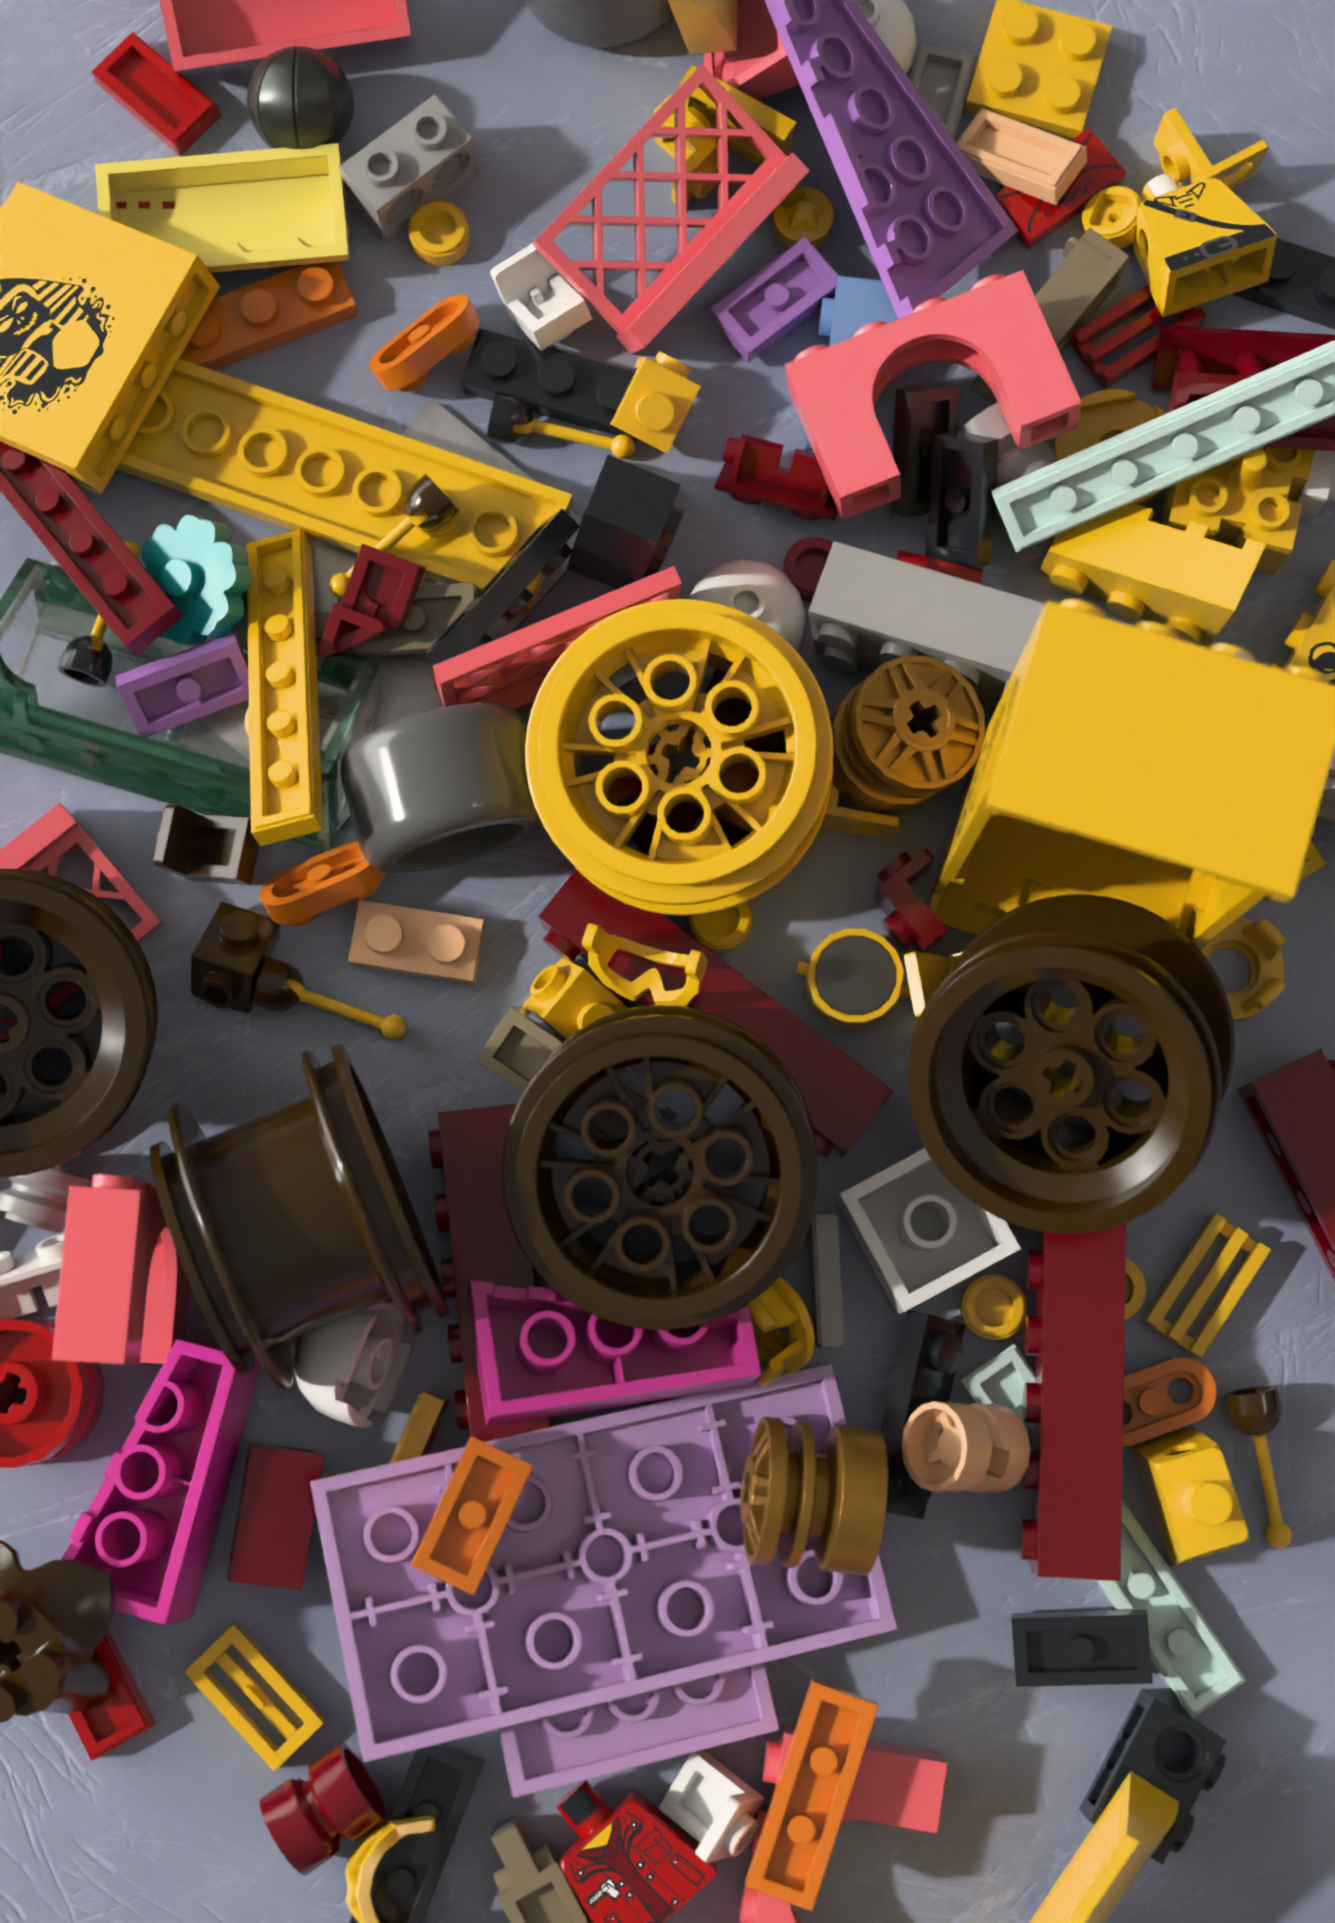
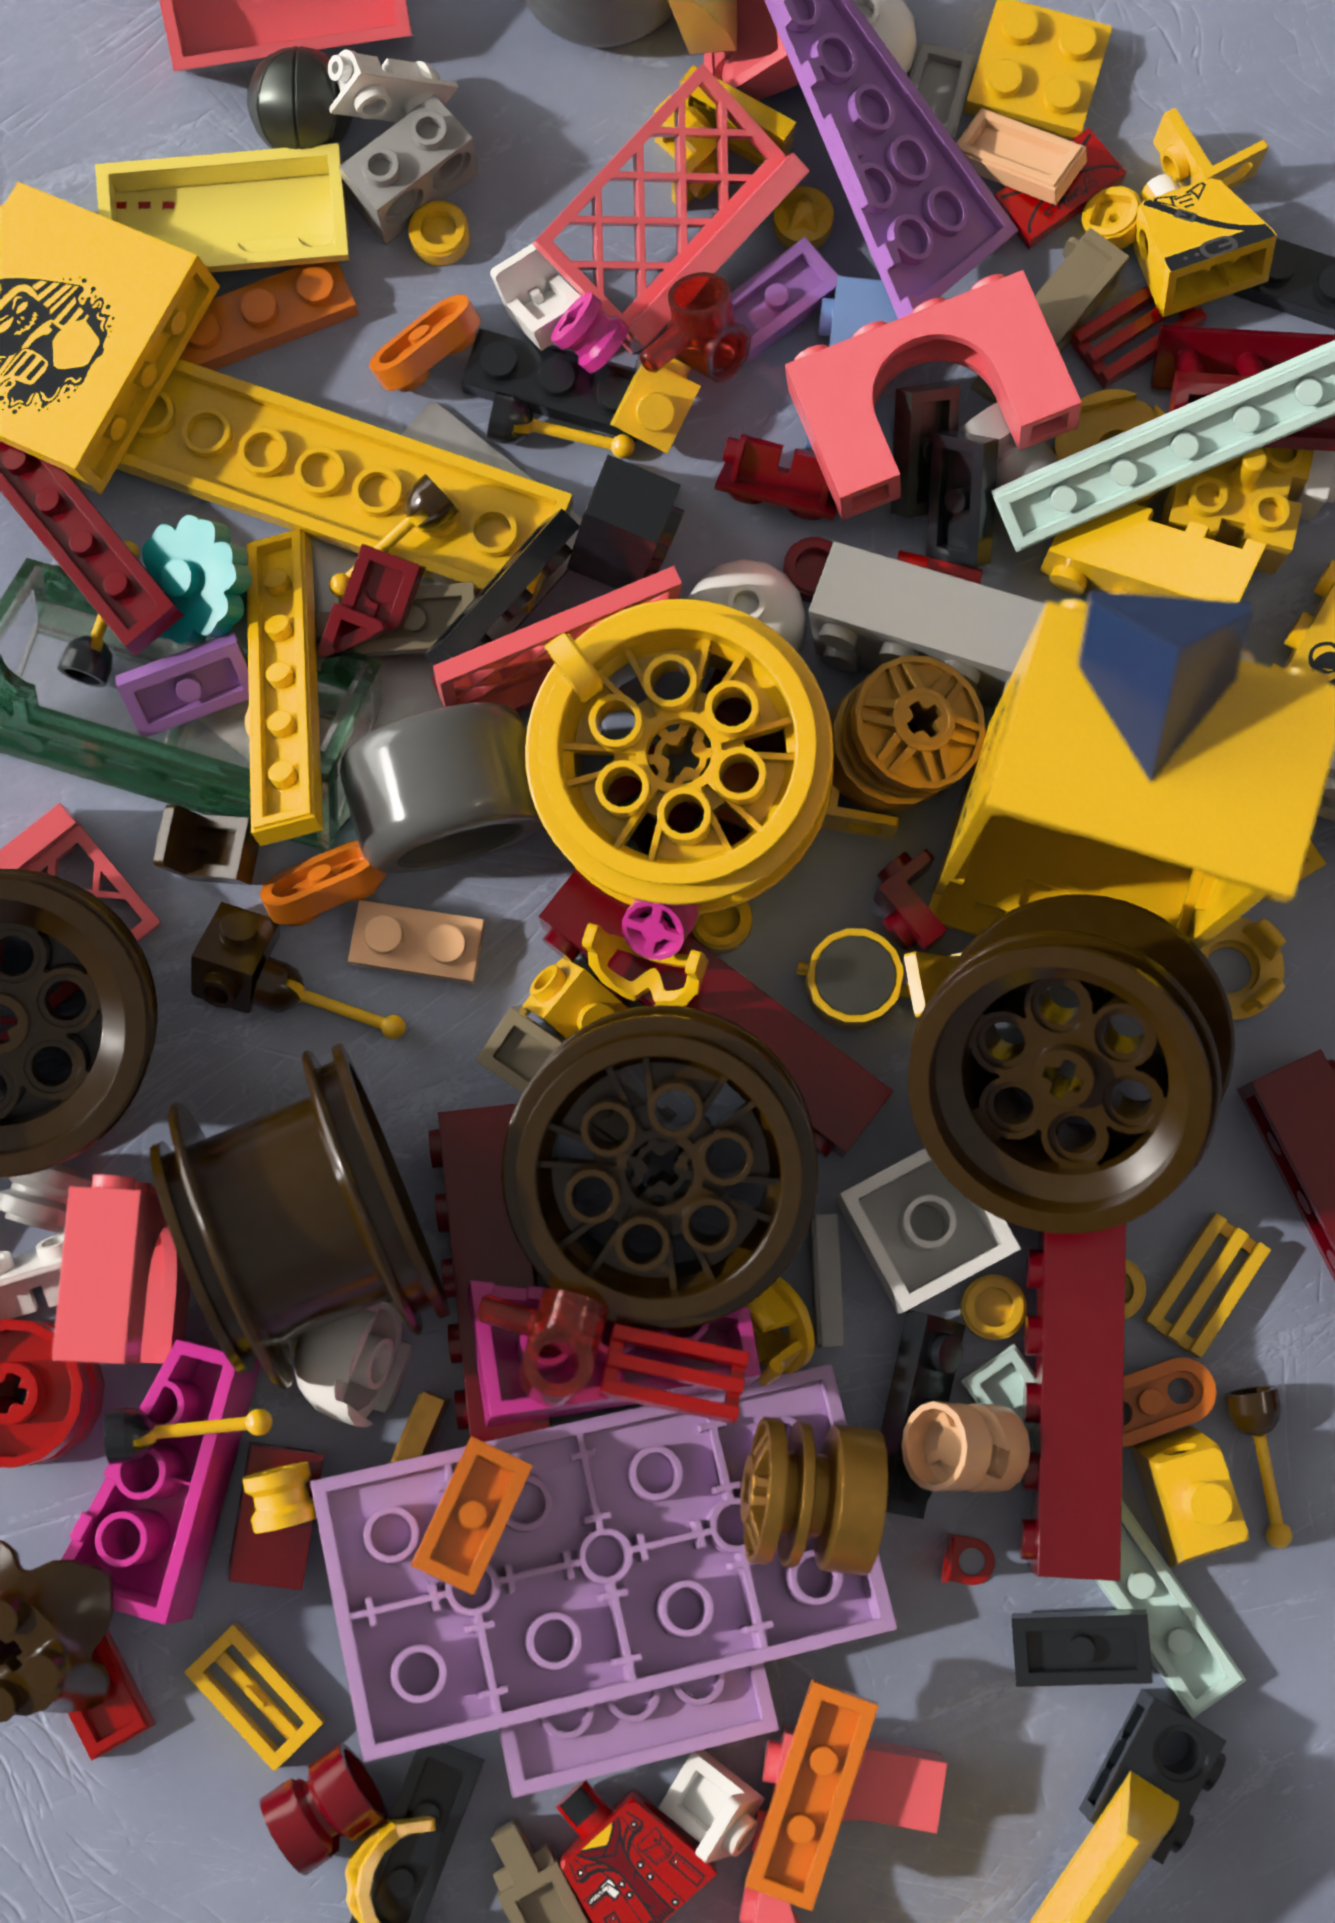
(132, 1433): none -> hinge
(156, 94): red tile -> none
(280, 1497): none -> yellow wheel
(385, 90): none -> white hinge
(560, 1323): none -> clear red piece
(574, 666): none -> yellow tile
(589, 332): none -> dark pink wheel
(649, 932): none -> dark pink wheel
(678, 1346): none -> red tile
(701, 330): none -> clear red piece
(951, 1569): none -> red piece
(1160, 665): none -> dark blue slope

